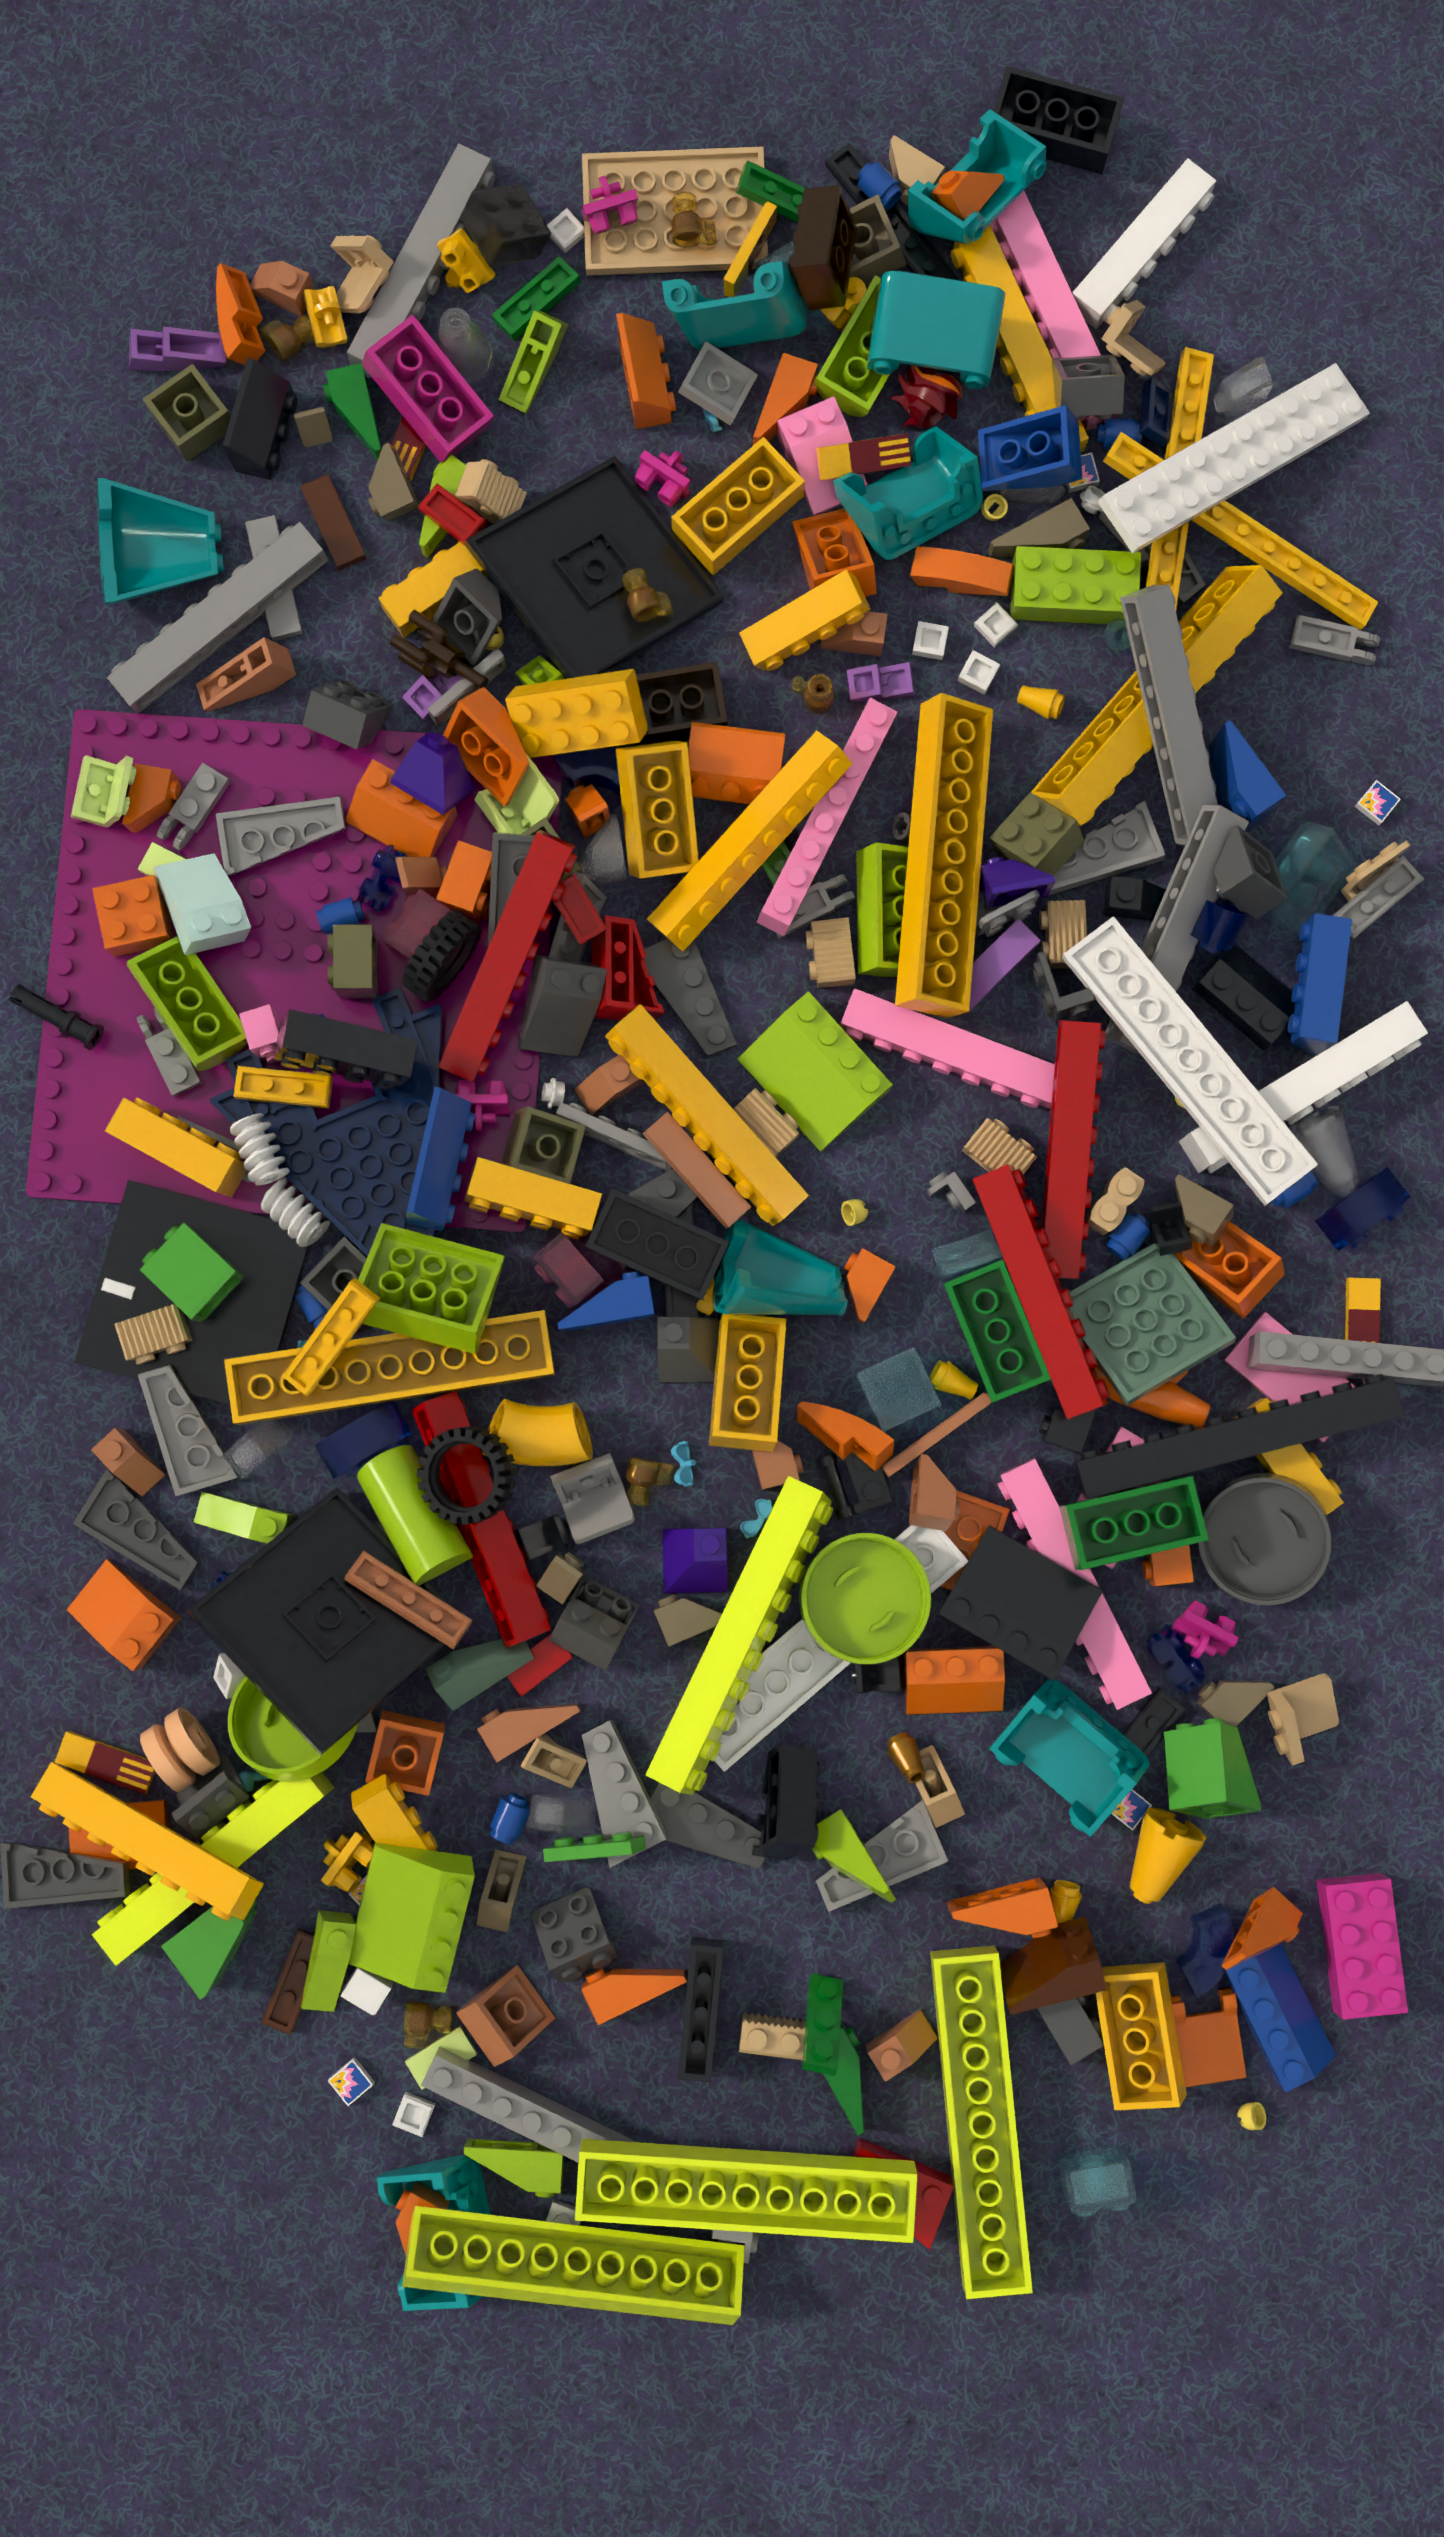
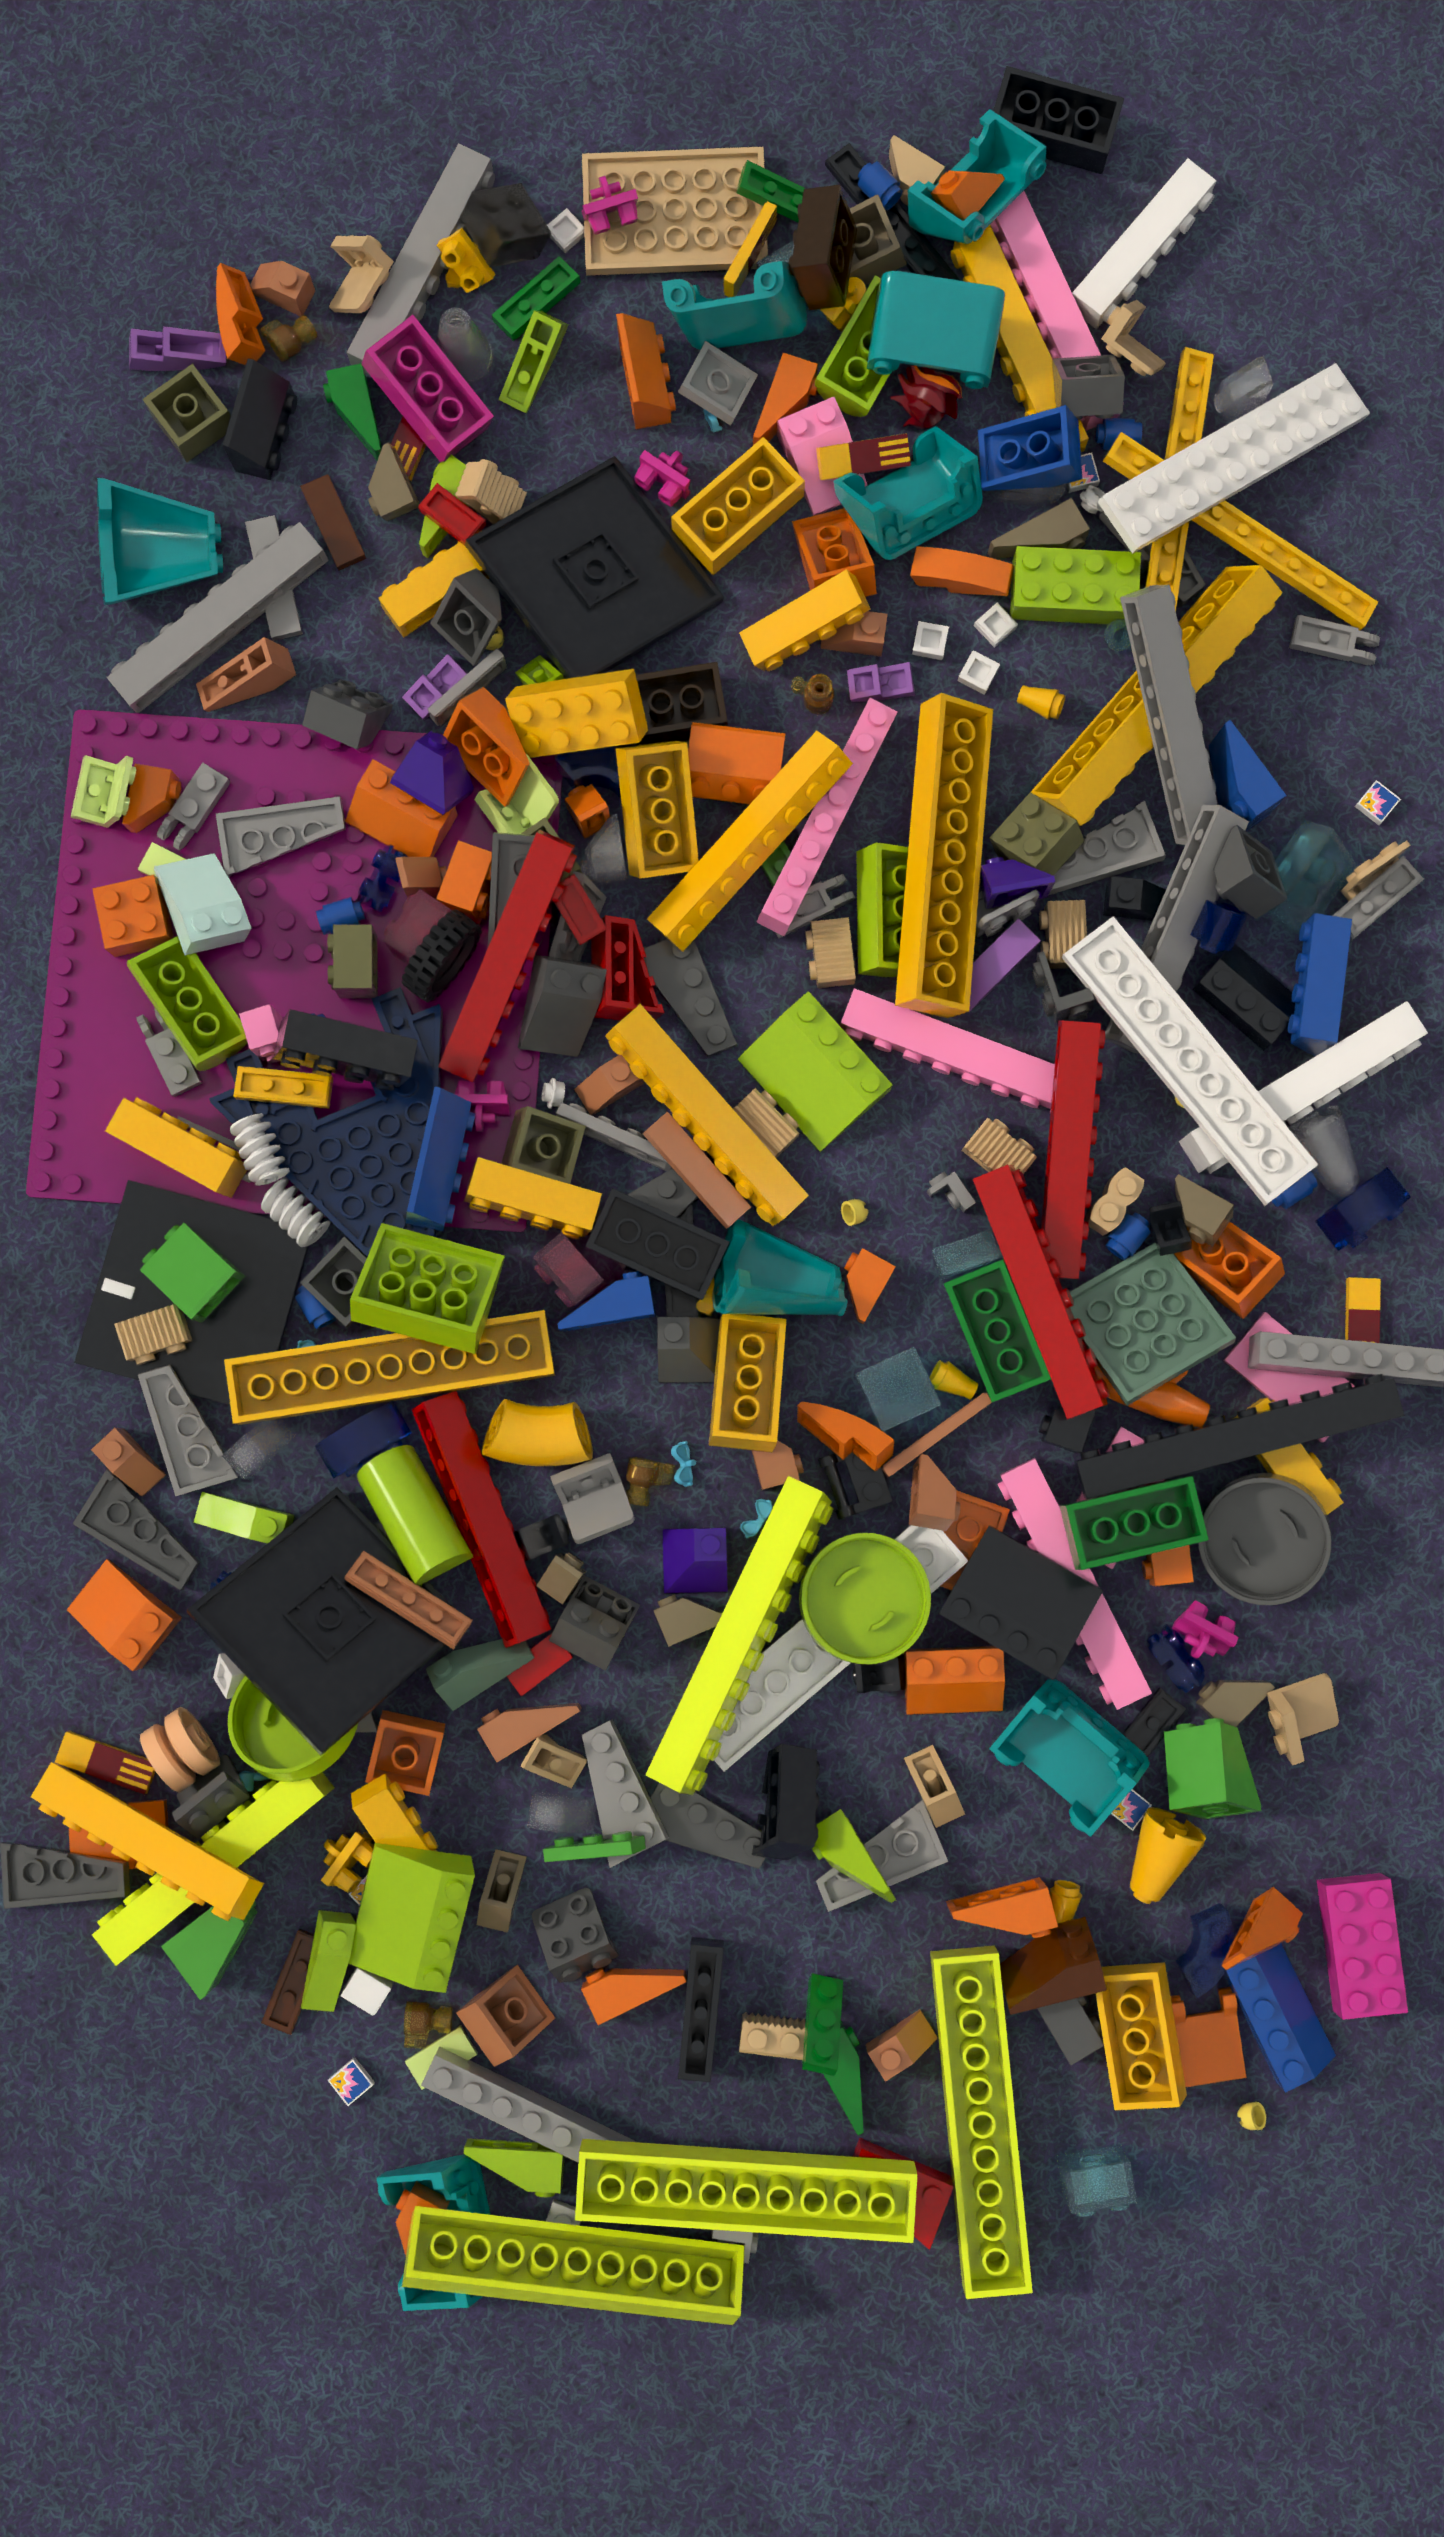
(69, 1022): black pin -> none
(313, 427): dark tan slope -> none
(325, 317): yellow hips -> none
(331, 1337): yellow tile -> none
(413, 2114): white tile -> none
(432, 1483): black tyre -> none
(436, 652): dark brown plant -> none
(510, 1818): blue brick -> none
(643, 599): clear yellow piece -> none
(687, 225): clear yellow piece -> none
(901, 826): dark grey bush -> none
(906, 1756): pearl gold cone -> none
(999, 512): light yellow hinge -> none
(1156, 412): dark blue plate -> none

